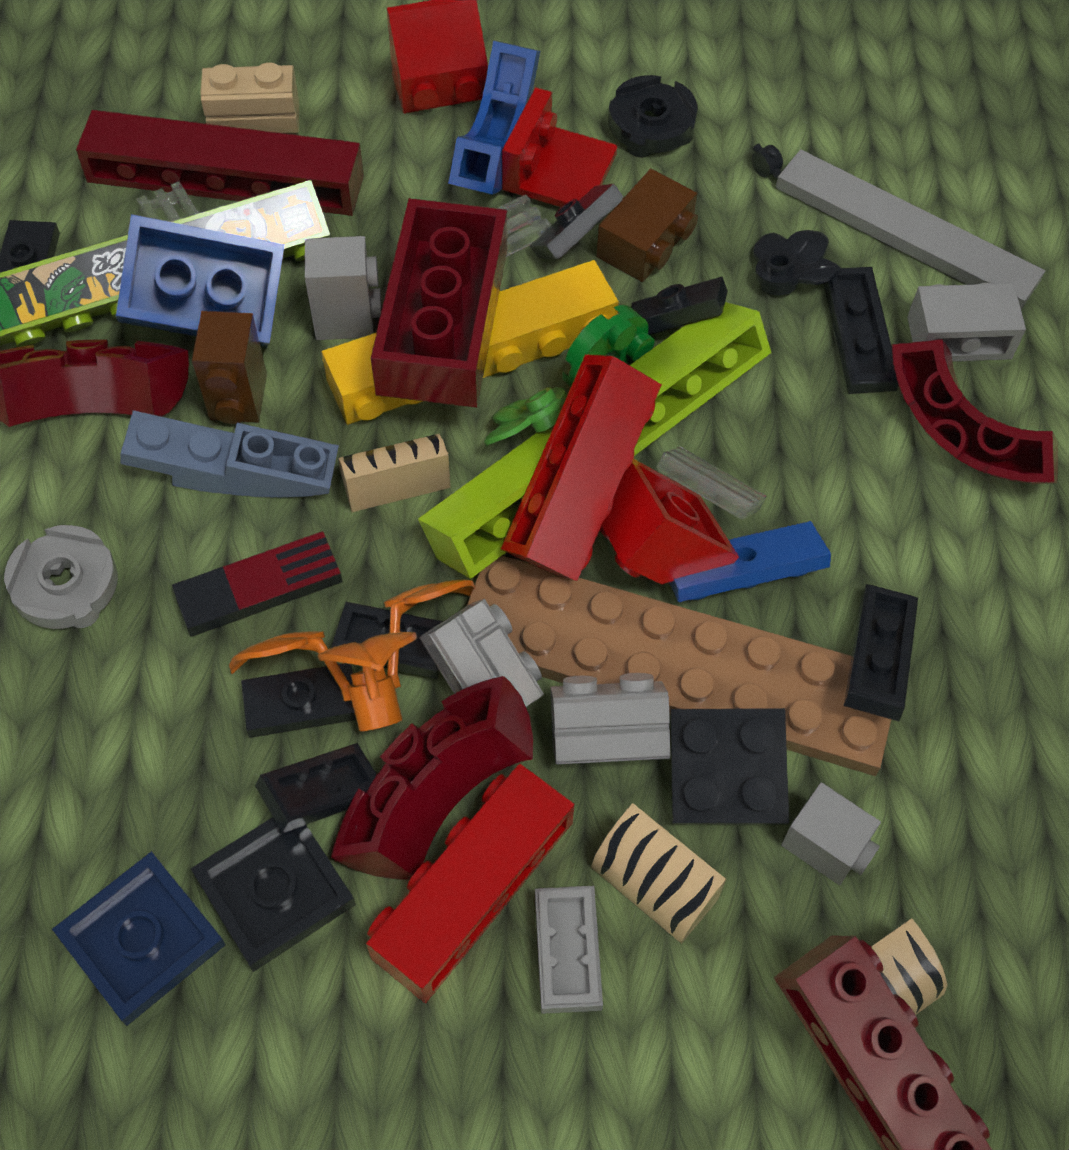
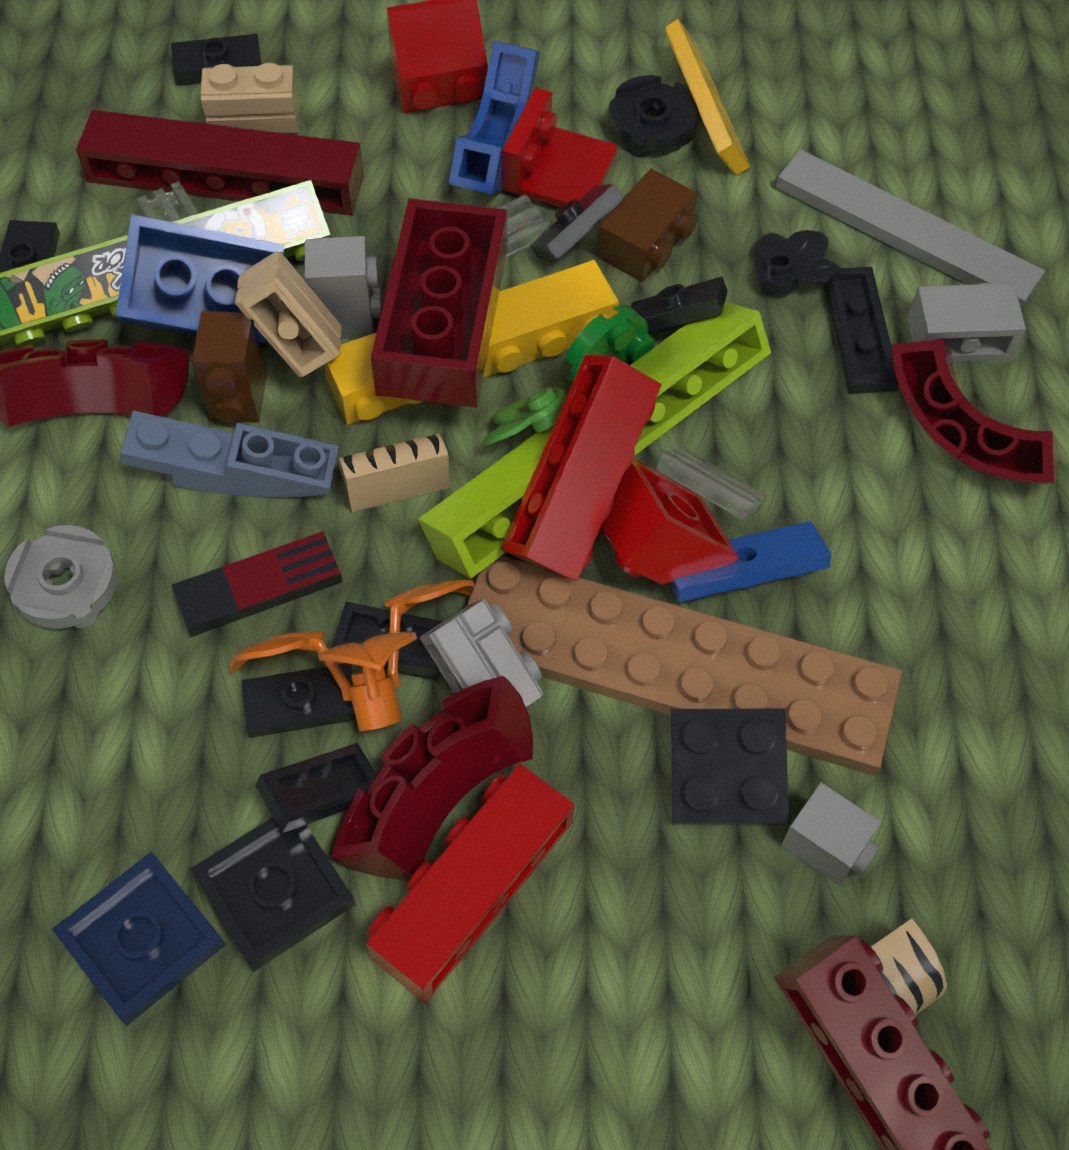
(194, 55): none -> black plate
(288, 314): none -> tan brick
(568, 950): light grey plate -> none
(610, 720): light grey brick -> none
(658, 873): tan brick -> none
(707, 98): none -> yellow tile
(767, 160): black piece -> none
(882, 653): black tile -> none

